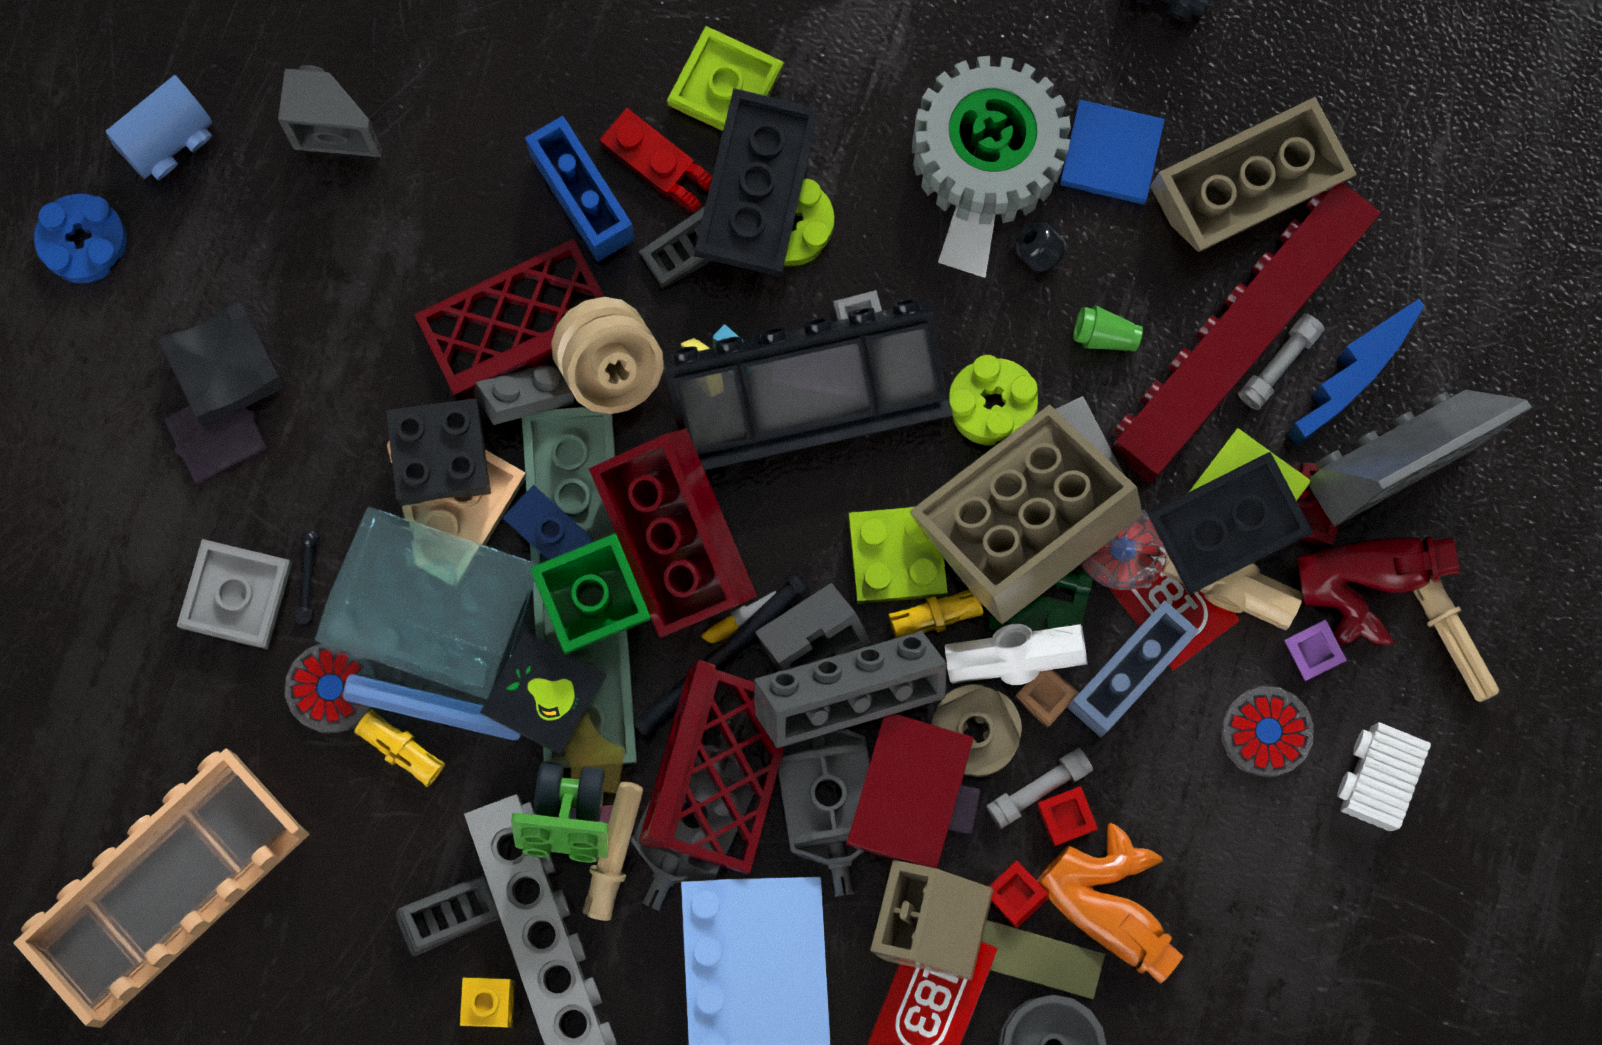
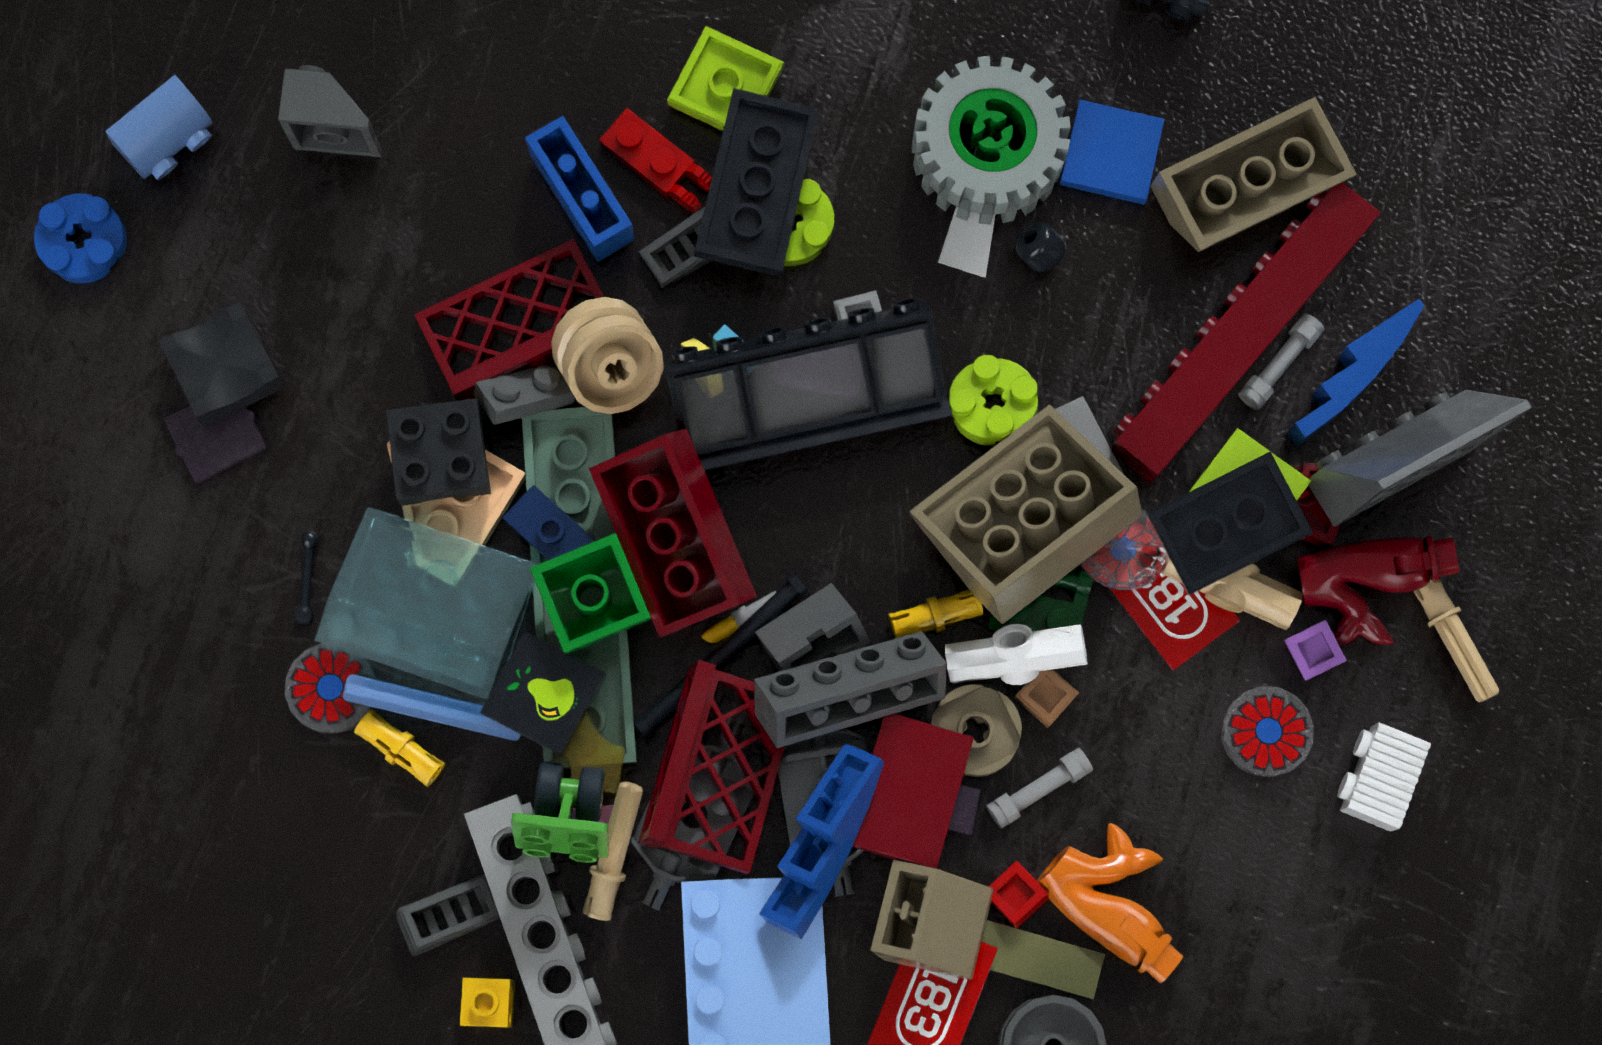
(159, 888): clear window -> none
(234, 594): light grey plate -> none
(827, 835): none -> blue slope
(894, 558): lime plate -> none
(1067, 816): red plate -> none
(1104, 330): bright green cone -> none
(1133, 669): sand blue brick -> none

